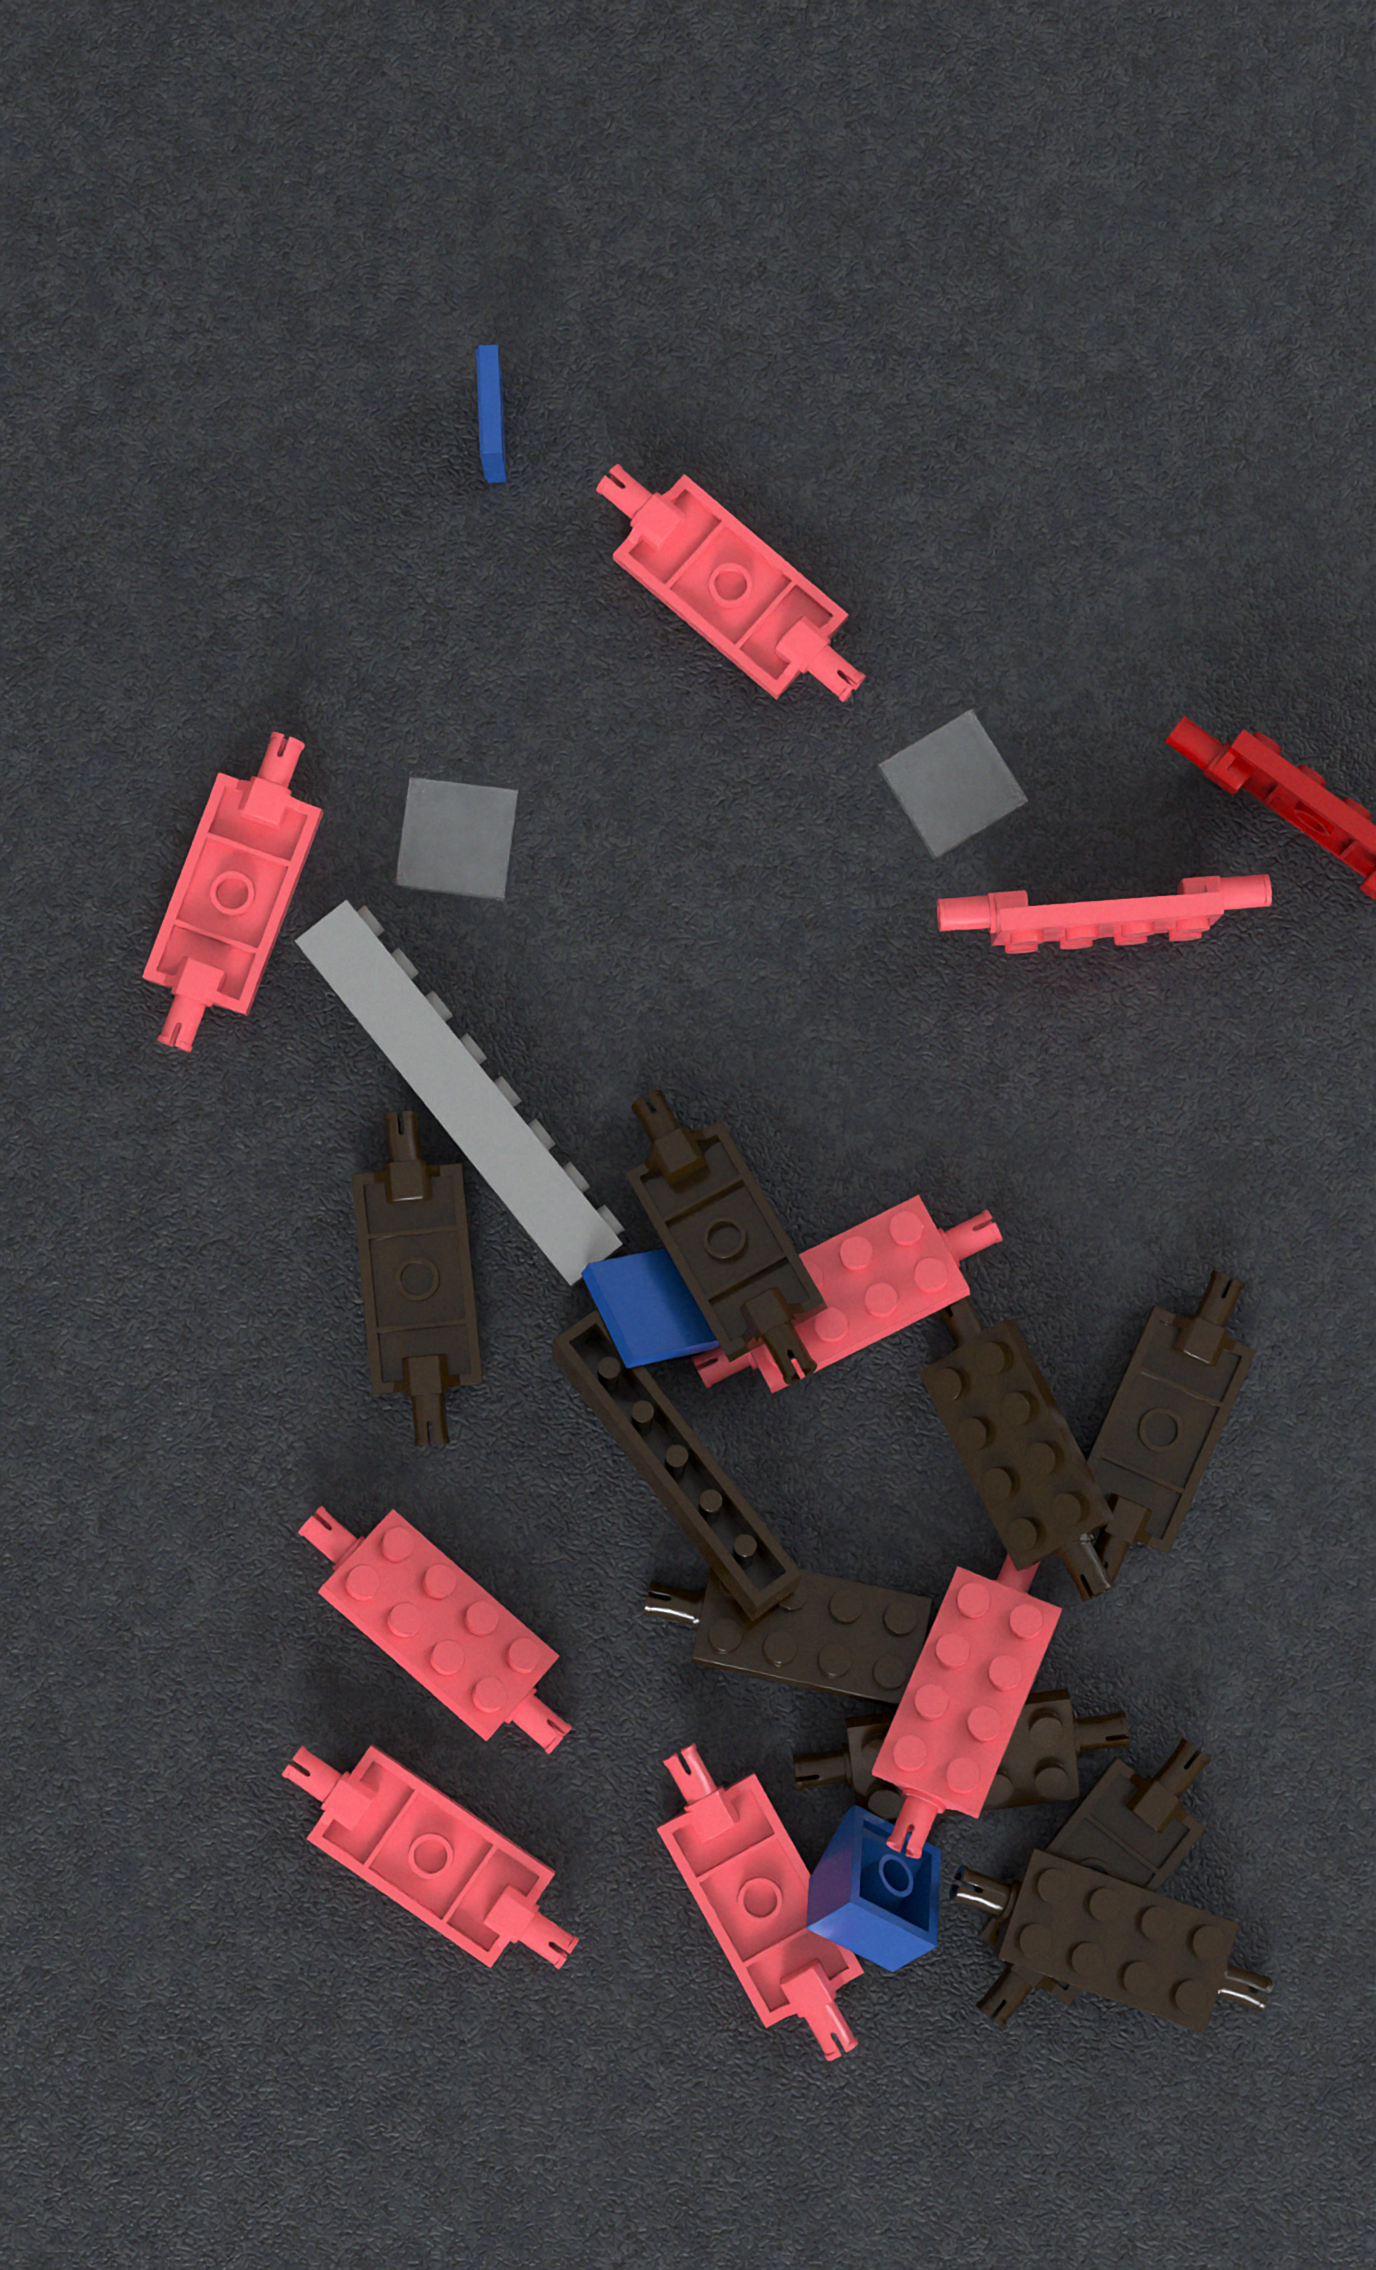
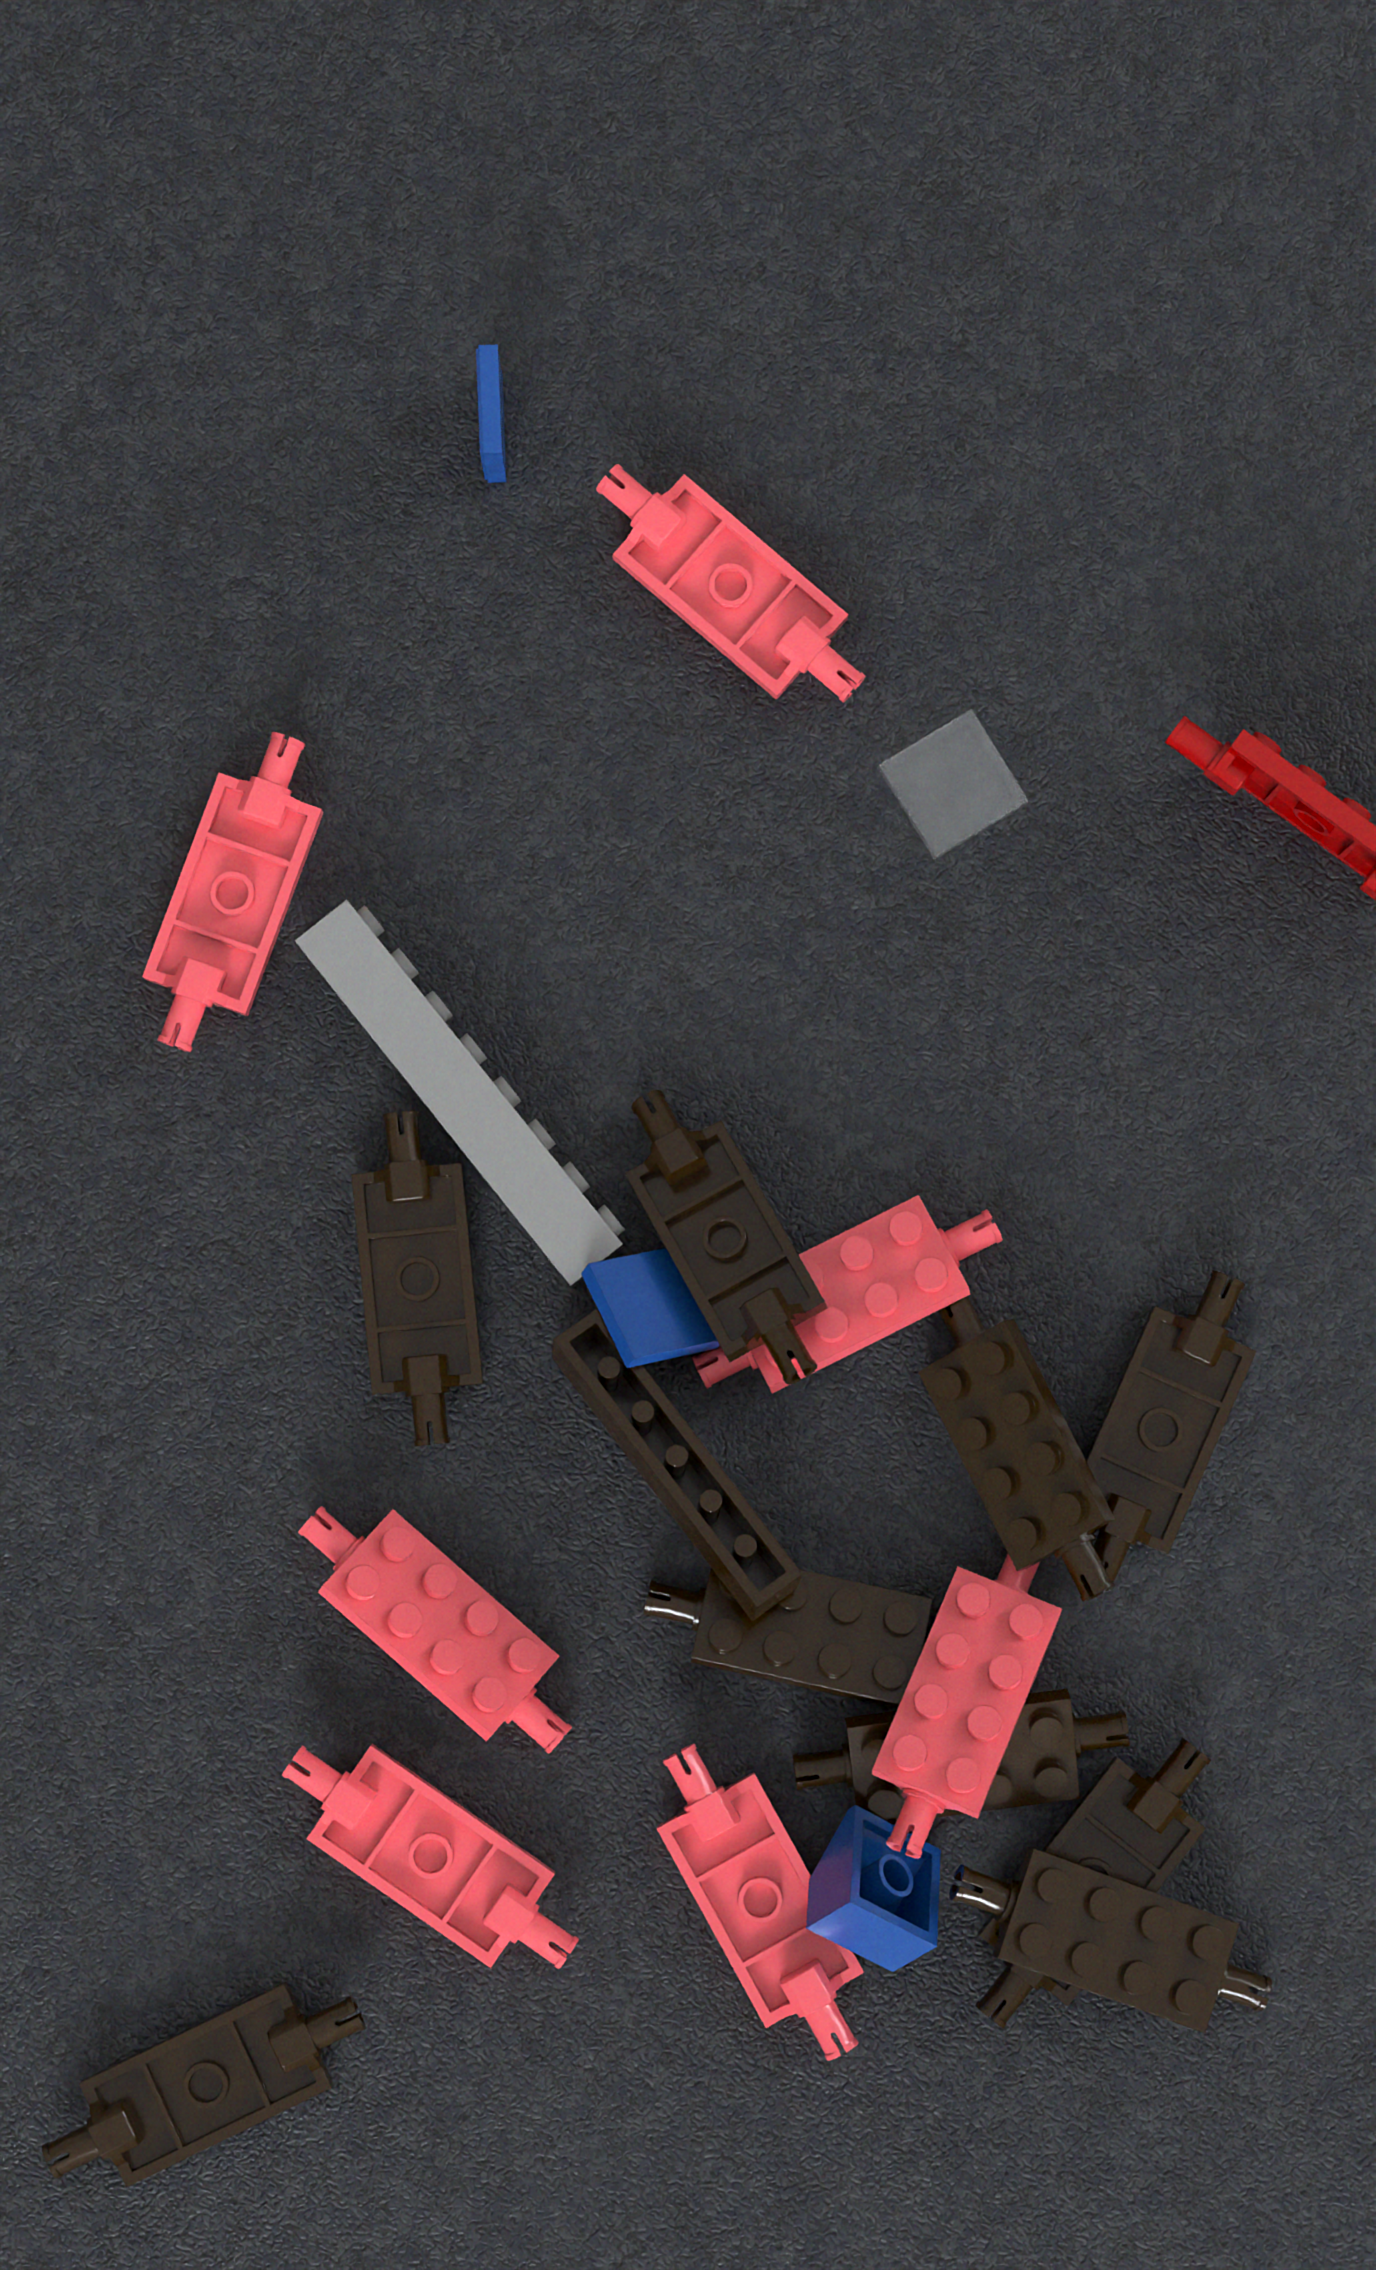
(204, 2085): none -> dark brown plate
(457, 838): clear tile -> none
(1130, 921): coral plate -> none

